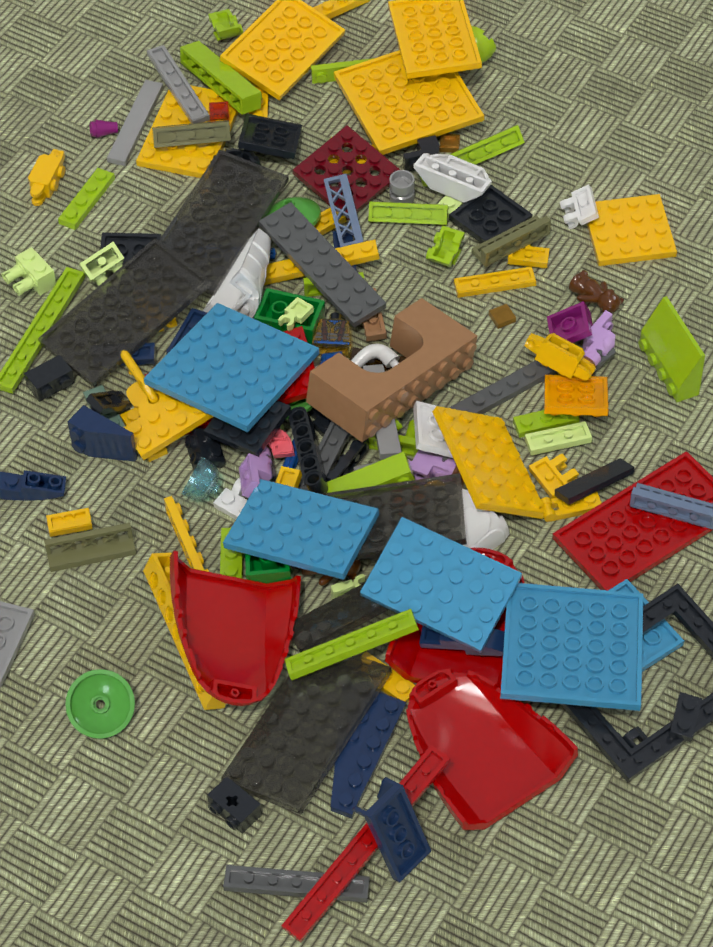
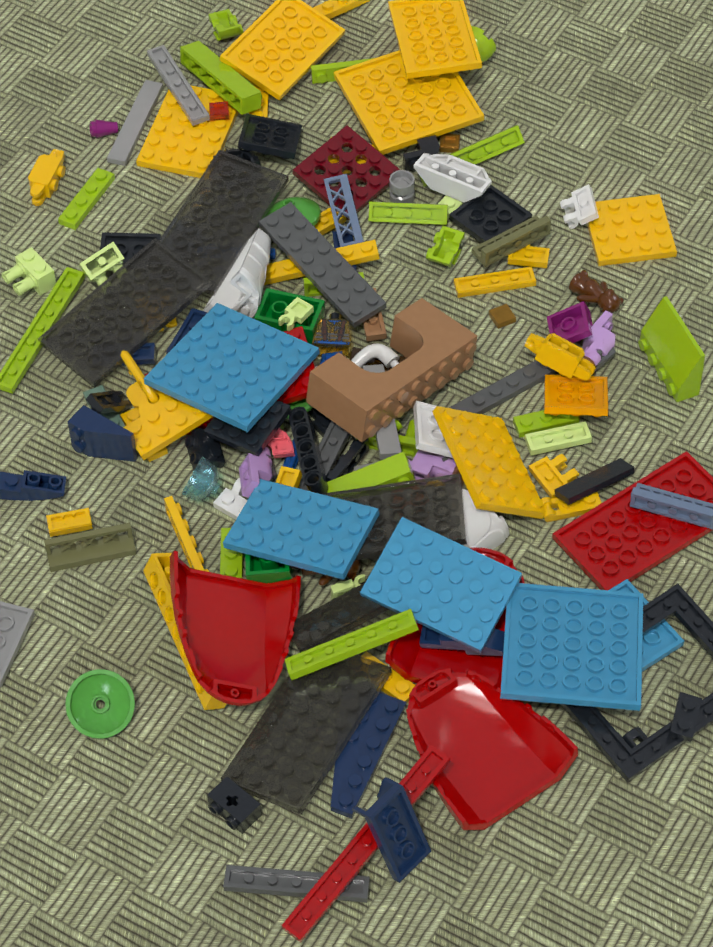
(49, 378): black brick -> none
(191, 133): olive fence -> none

